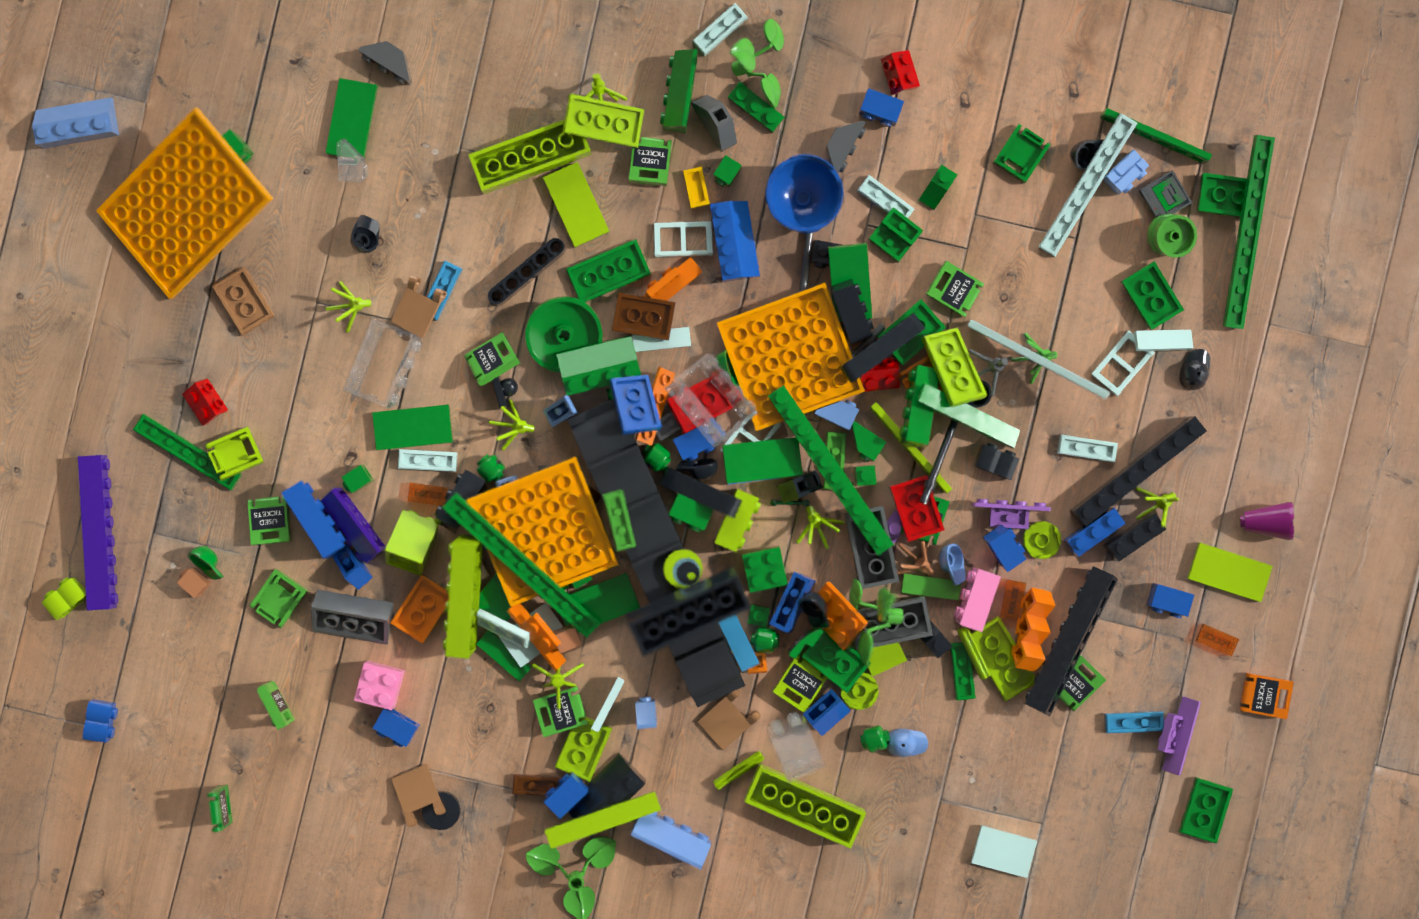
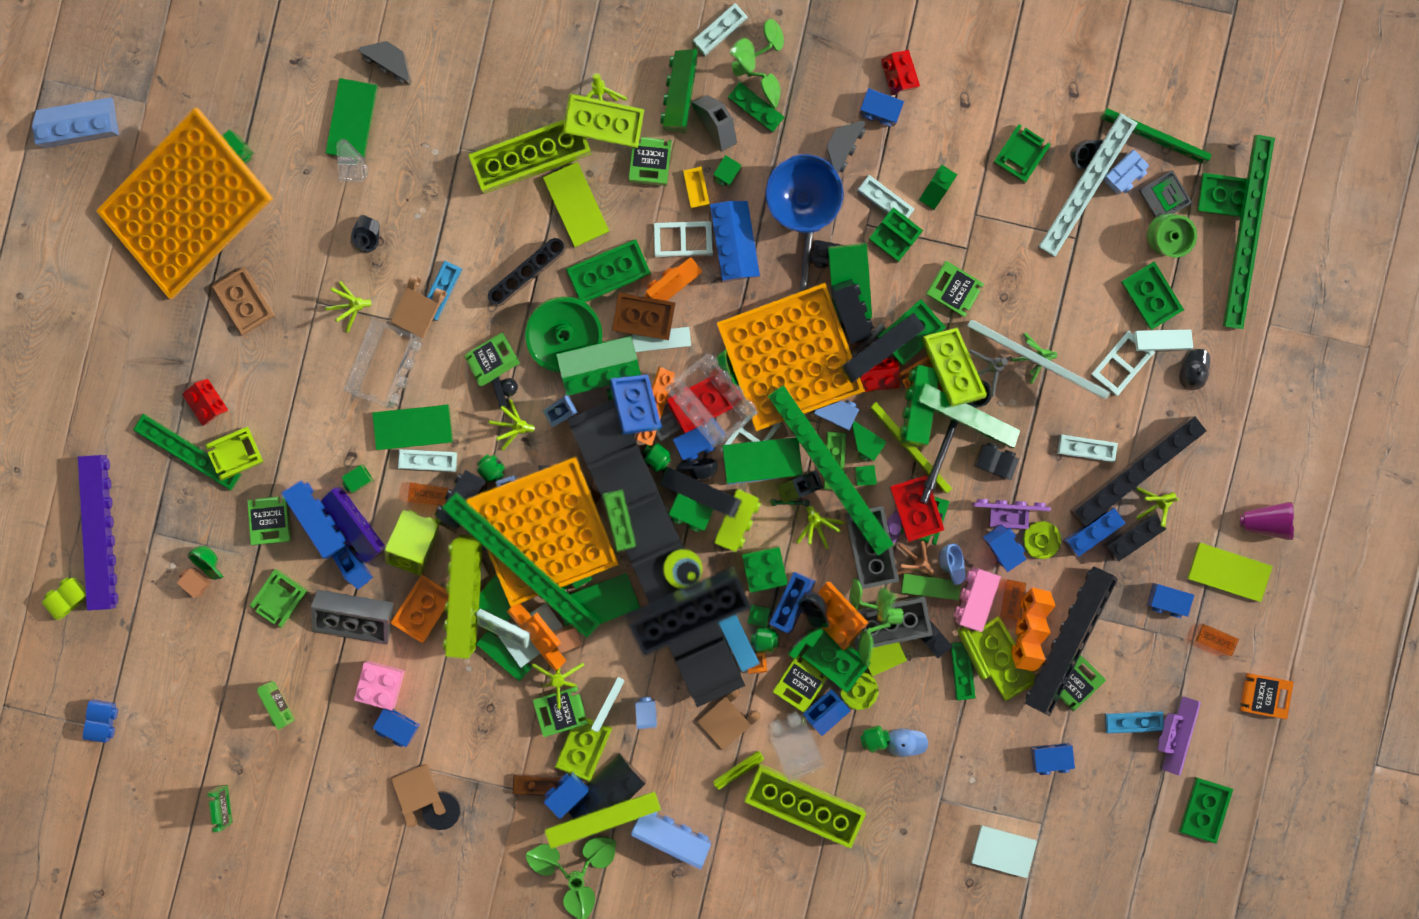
(1053, 758): none -> blue brick

